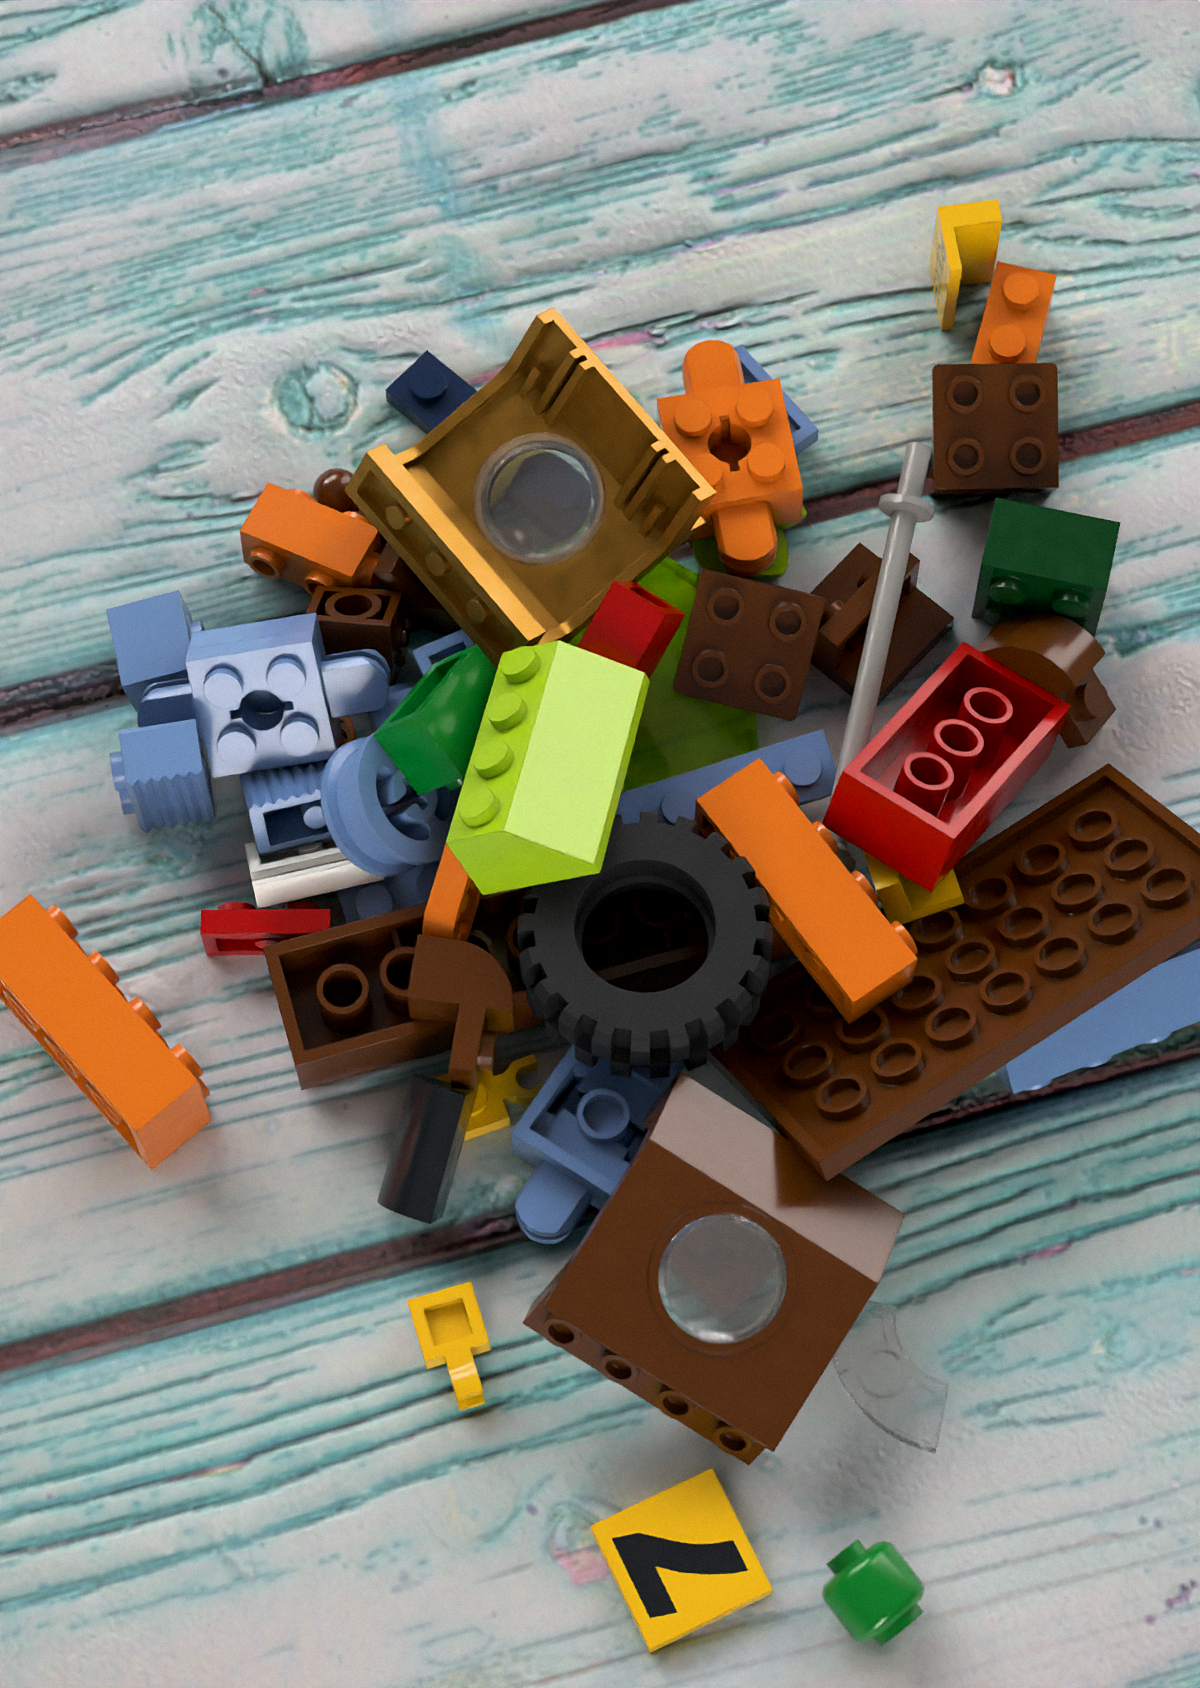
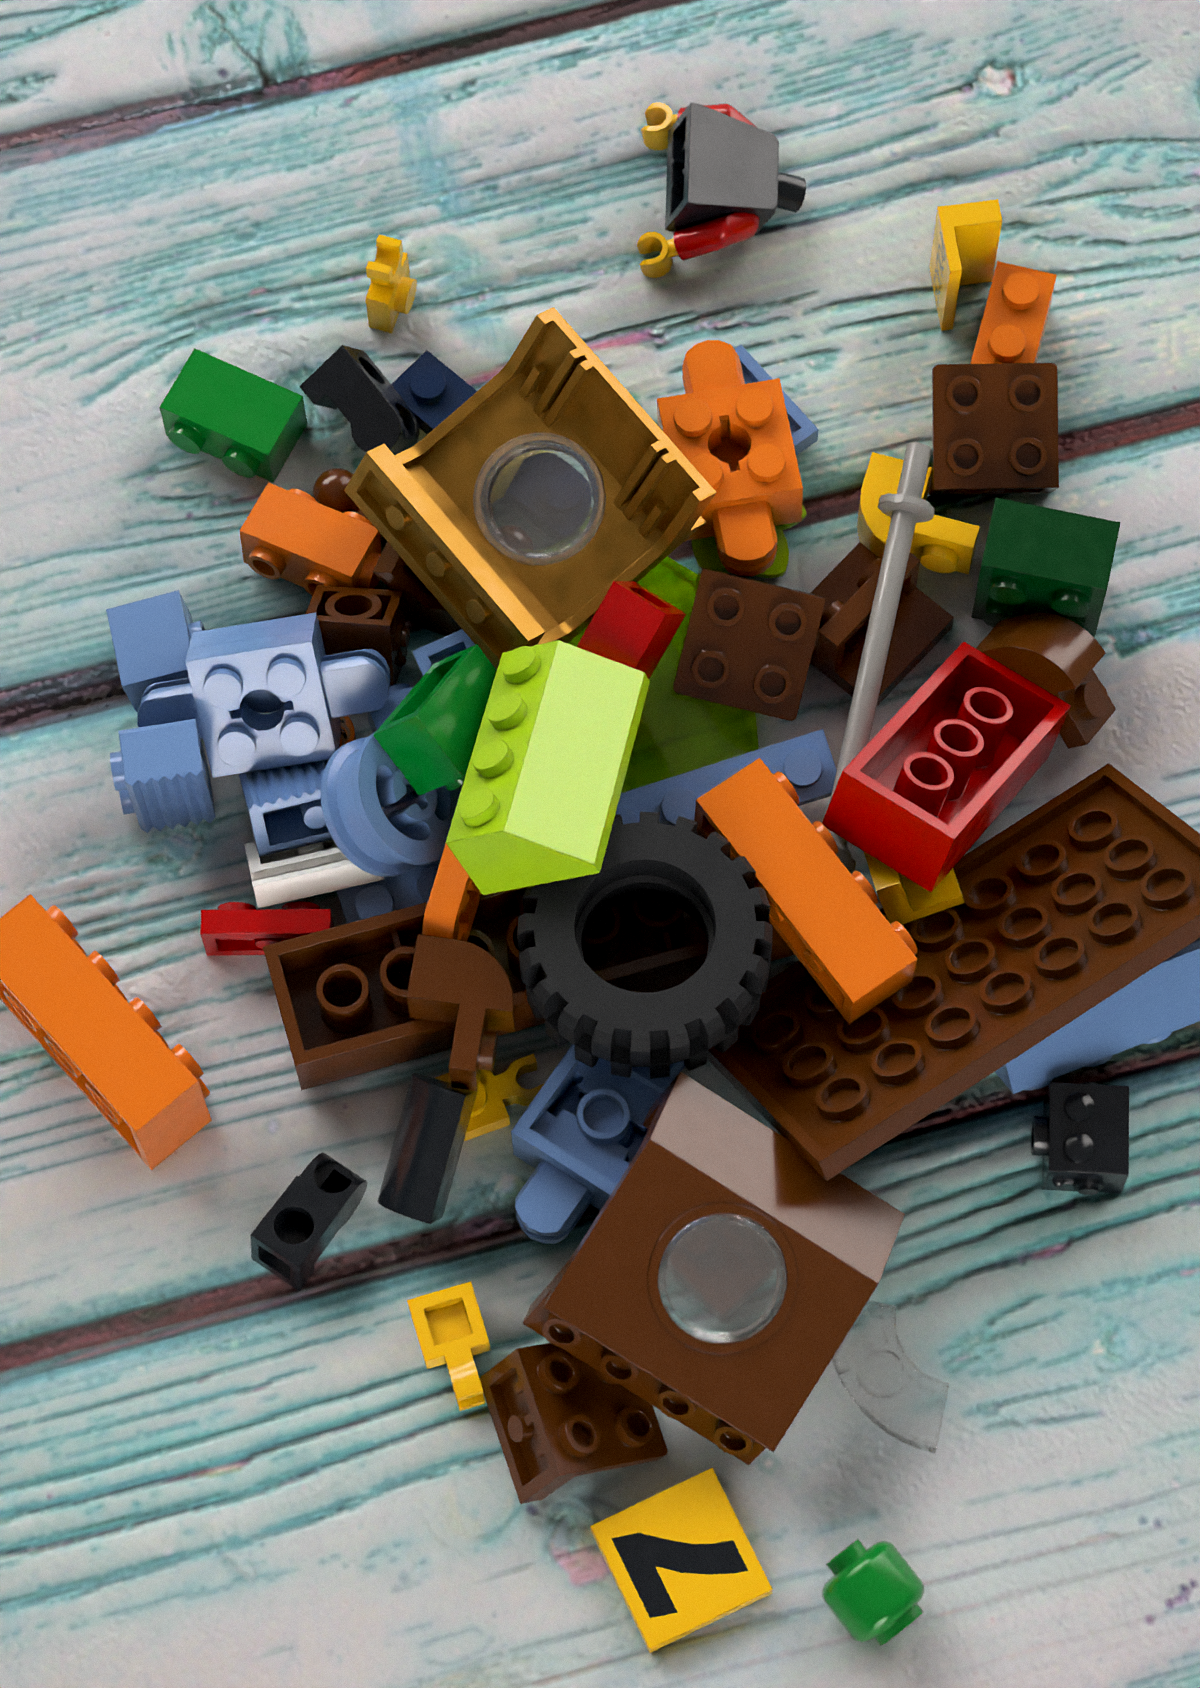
(233, 416): none -> green piece
(306, 1219): none -> black leg
(366, 400): none -> black leg
(390, 286): none -> yellow plate
(565, 1420): none -> reddish brown bracket
(718, 181): none -> torso
(939, 544): none -> yellow brick
(1083, 1138): none -> black head

